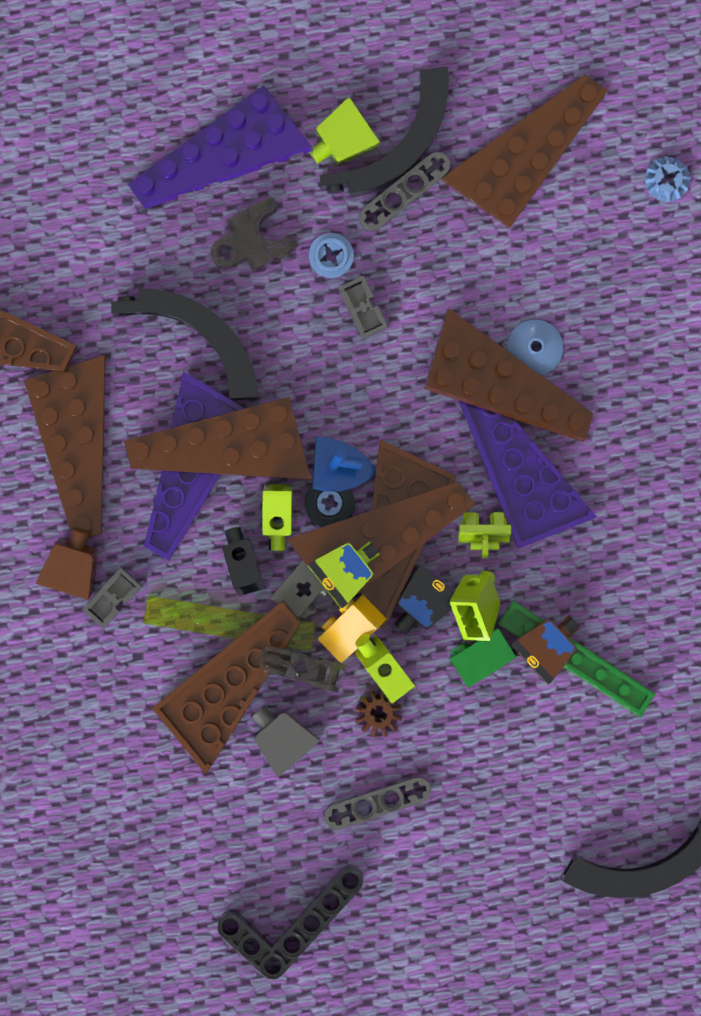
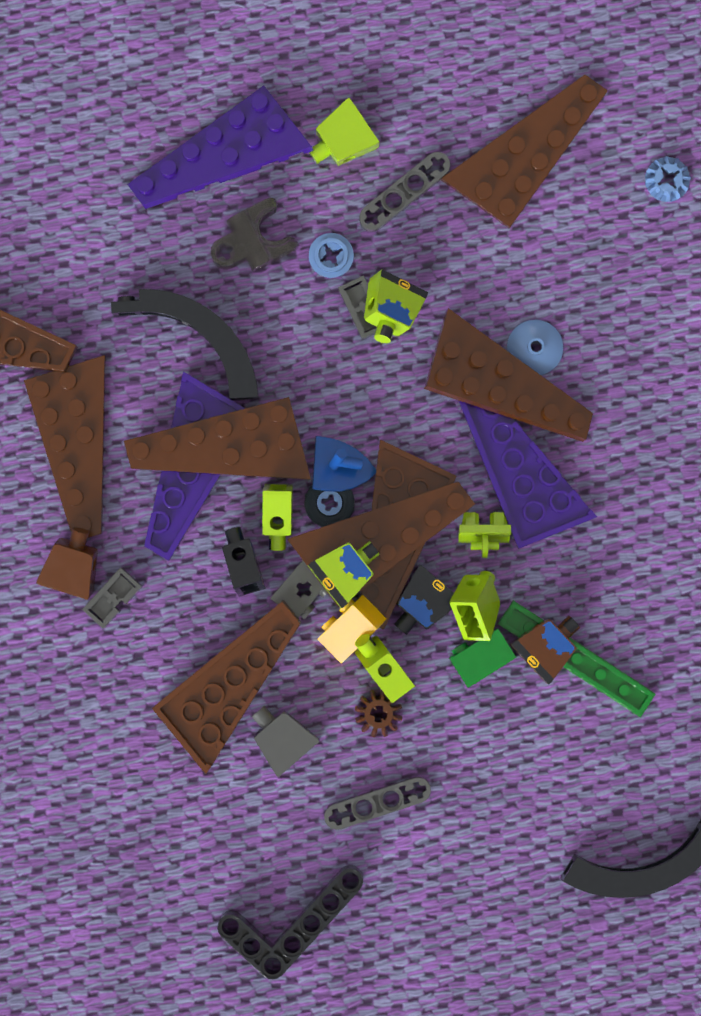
(214, 620): clear neon green tile -> none
(283, 662): clear smoke piece -> none
(392, 305): none -> lime torso
(408, 152): black arch -> none

